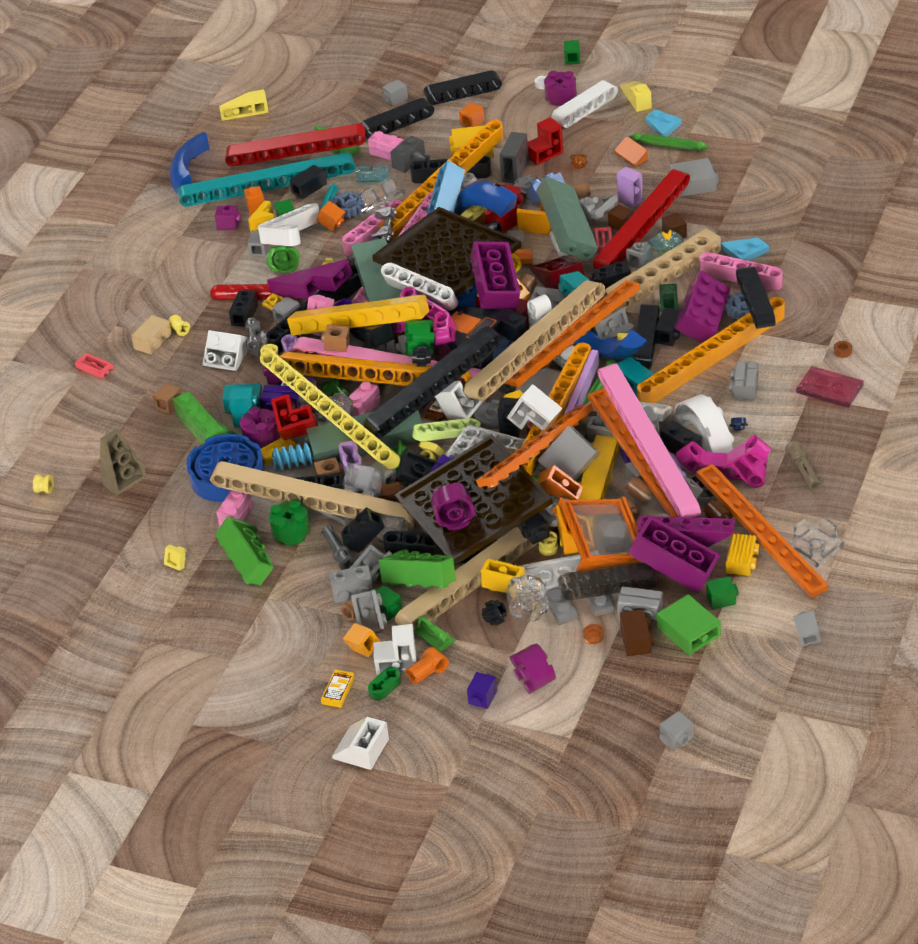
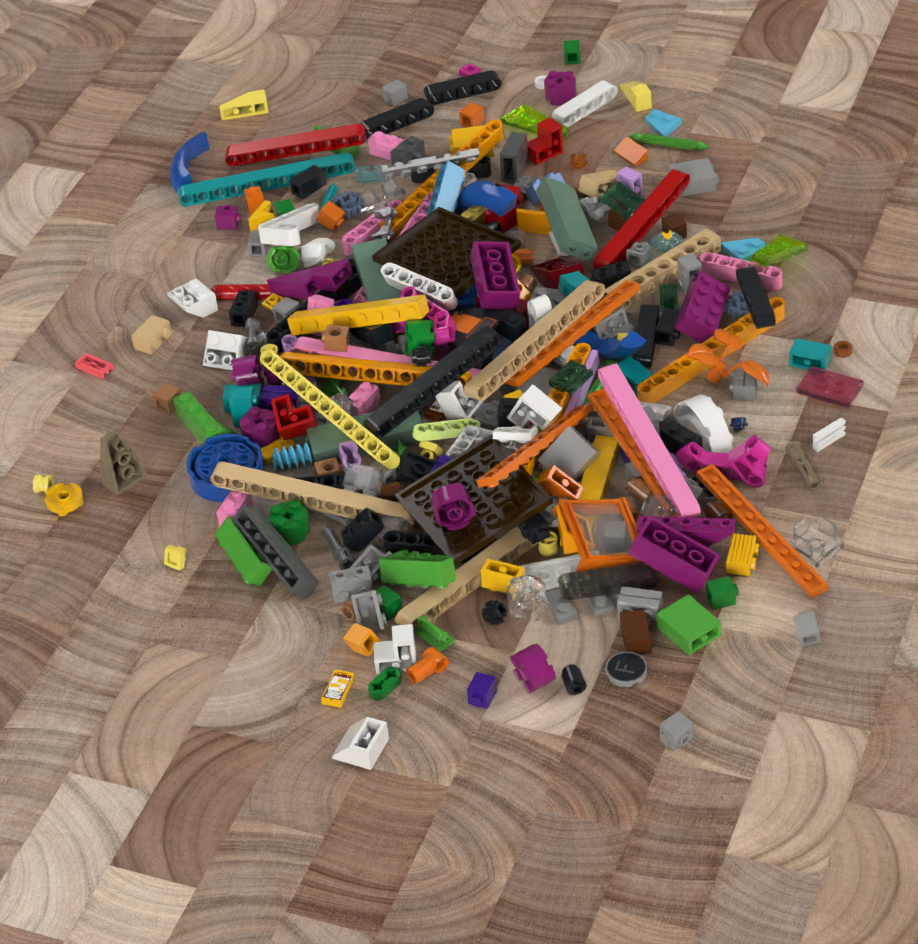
(72, 494): none -> yellow plate
(181, 327): light yellow bush -> none
(195, 298): none -> white slope
(247, 370): none -> magenta brick
(275, 551): none -> dark grey brick
(315, 251): none -> white piece
(422, 164): none -> light grey wing
(469, 69): none -> dark pink plate
(506, 434): none -> white wing
(527, 119): none -> clear neon green wing
(570, 377): none -> clear green plate
(573, 679): none -> black brick
(593, 633): clear orange tile -> none
(597, 183): none -> tan brick
(602, 230): coral tile -> none
(625, 197): none -> clear green plate
(626, 669): none -> black tile
(657, 506): none -> clear tile
(687, 269): none -> light grey brick
(718, 369): none -> orange plant
(779, 249): none -> clear neon green wing
(809, 353): none -> teal brick
(829, 434): none -> white tile

